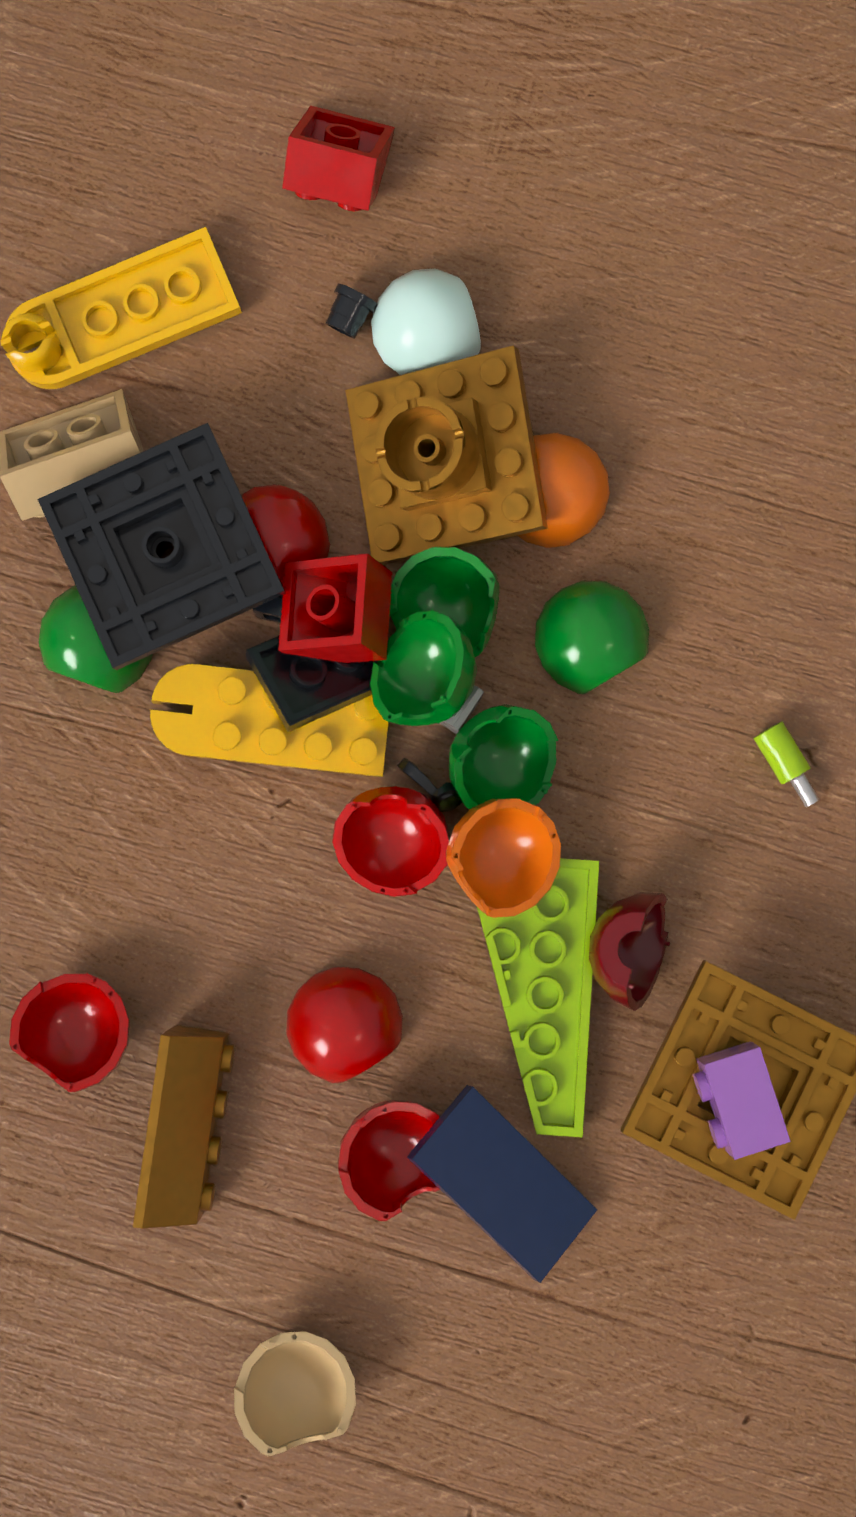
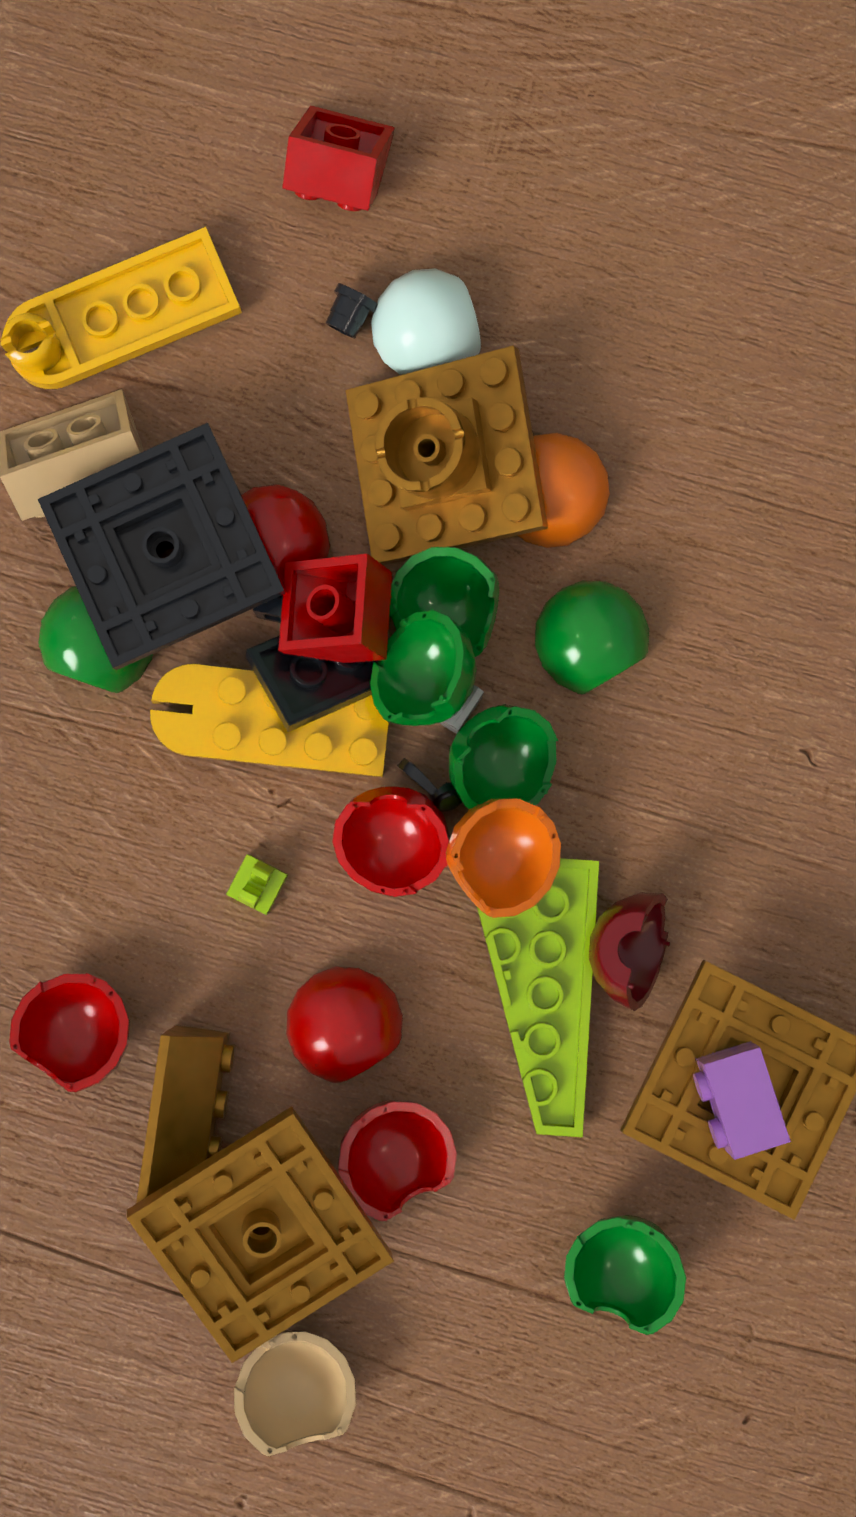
(257, 884): none -> lime tile
(260, 1234): none -> pearl gold piece
(502, 1183): dark blue tile -> none
(626, 1270): none -> green cylinder
(786, 760): lime piece -> none

